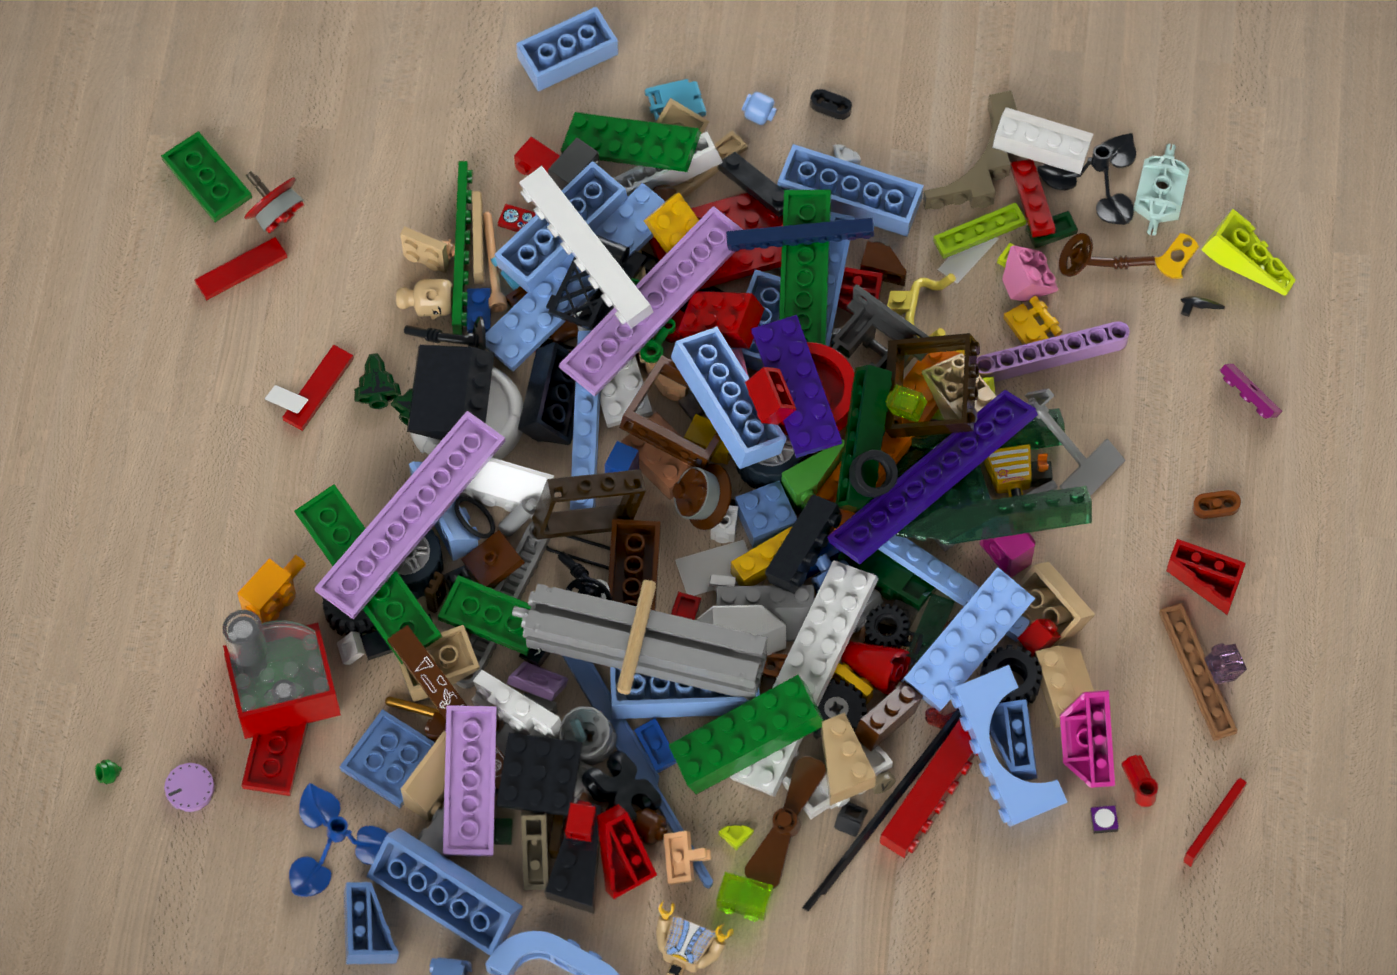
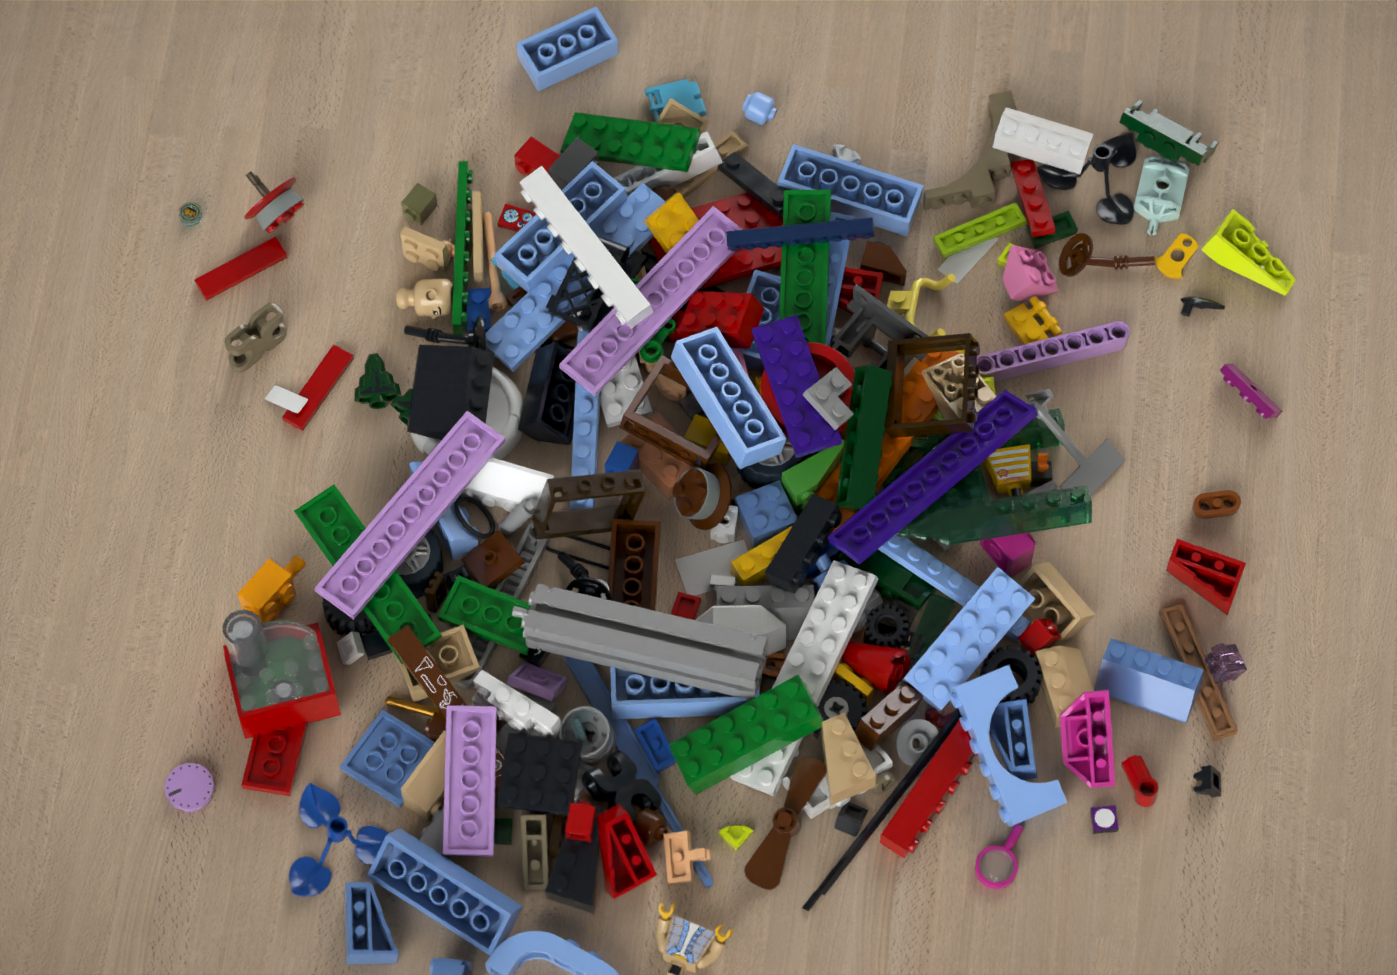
(107, 771): green plate -> none
(190, 214): none -> tile
(206, 176): green plate -> none
(255, 337): none -> dark tan piece
(419, 204): none -> olive brick
(636, 637): tan axle -> none
(744, 897): clear neon green brick -> none
(770, 395): red brick -> none
(825, 398): none -> light grey plate
(830, 104): black beam -> none
(889, 467): black tyre -> none
(906, 403): clear neon green brick -> none
(916, 729): none -> light grey dish
(997, 865): none -> piece
(1149, 680): none -> medium blue slope
(1166, 136): none -> dark green bracket
(1210, 781): none -> black tile
(1214, 822): red tile -> none

